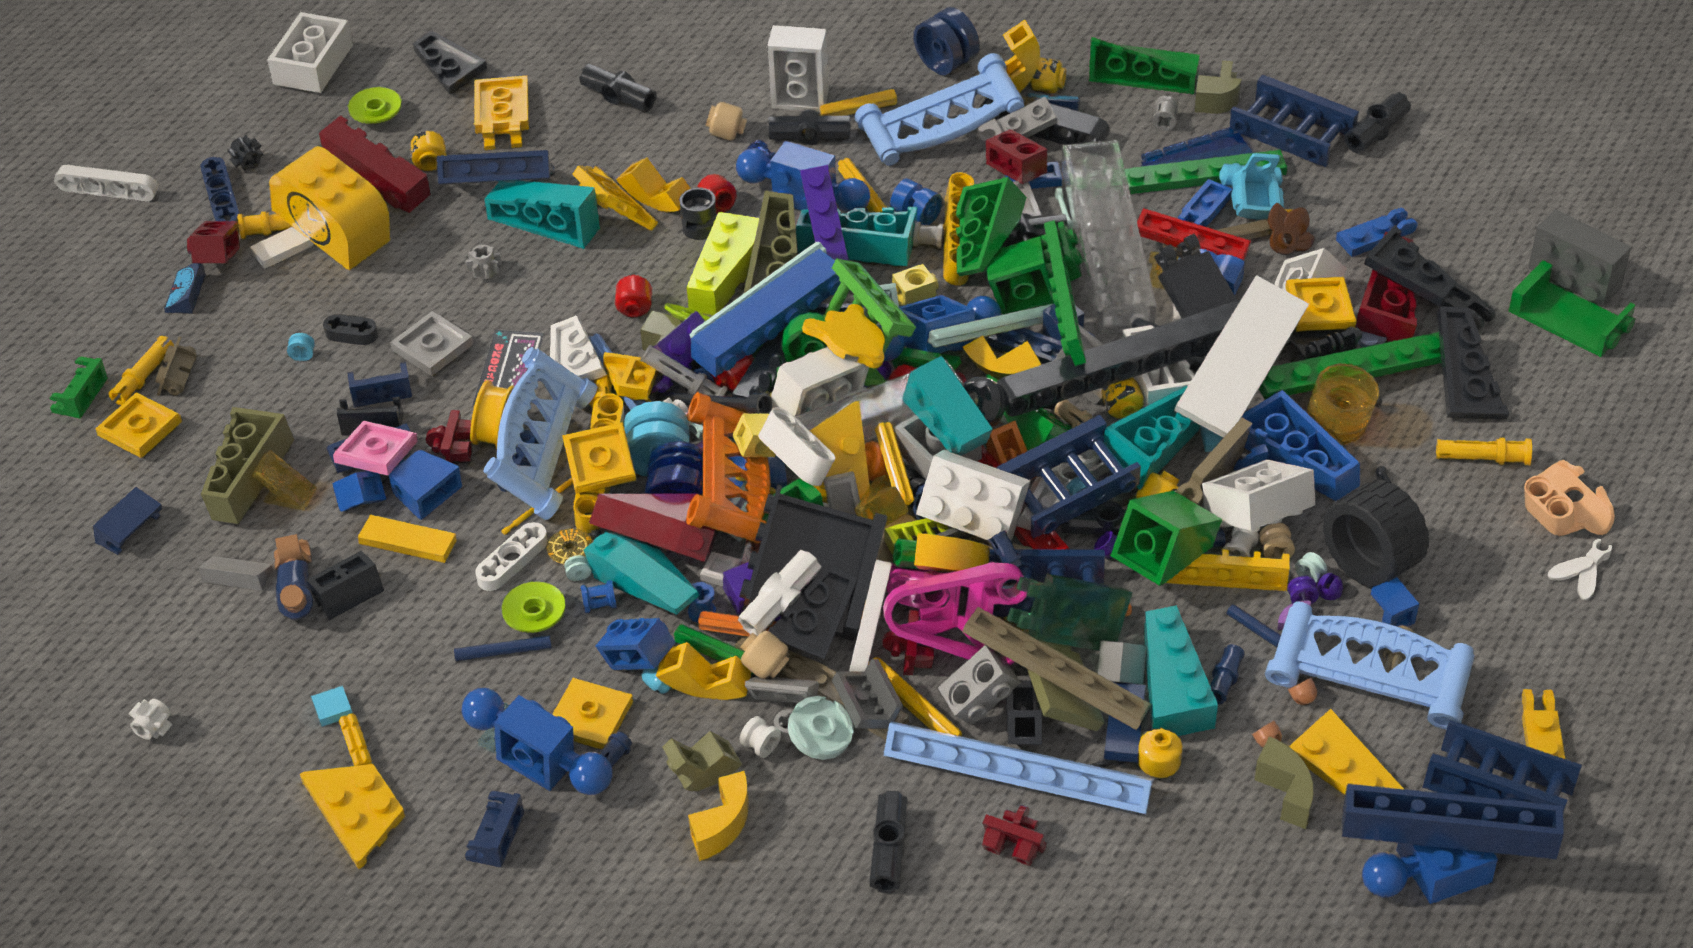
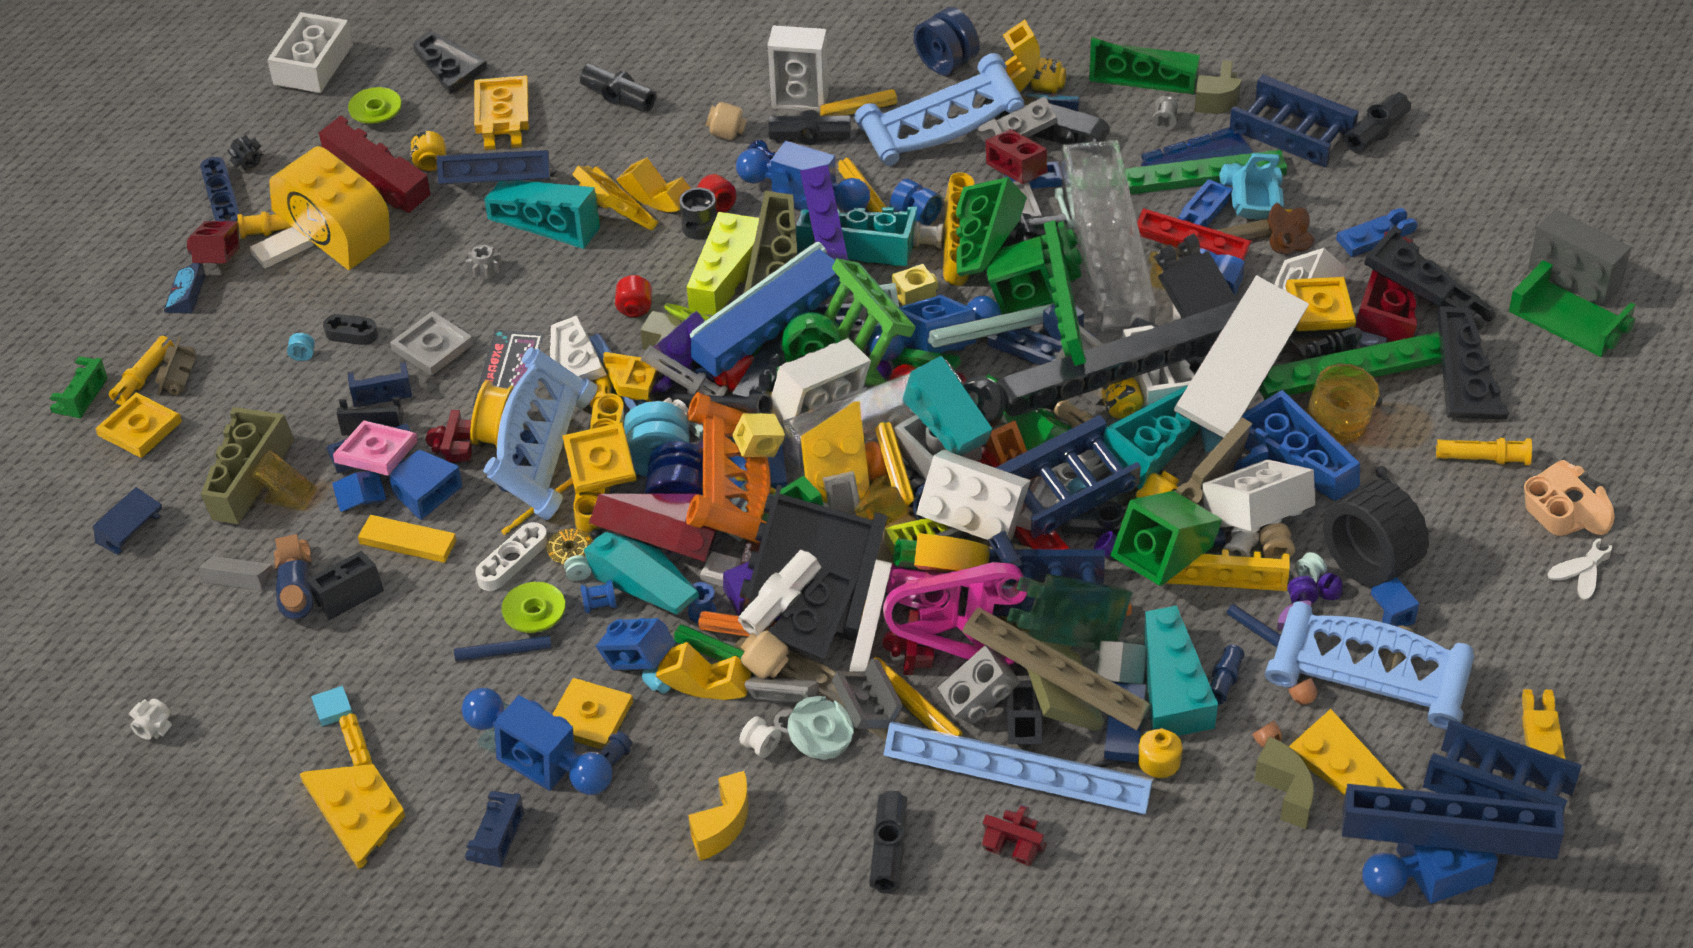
(136, 185): white beam -> none
(702, 763): olive brick -> none
(796, 446): white beam -> none
(849, 334): yellow tile -> none
(1015, 361): yellow brick -> none

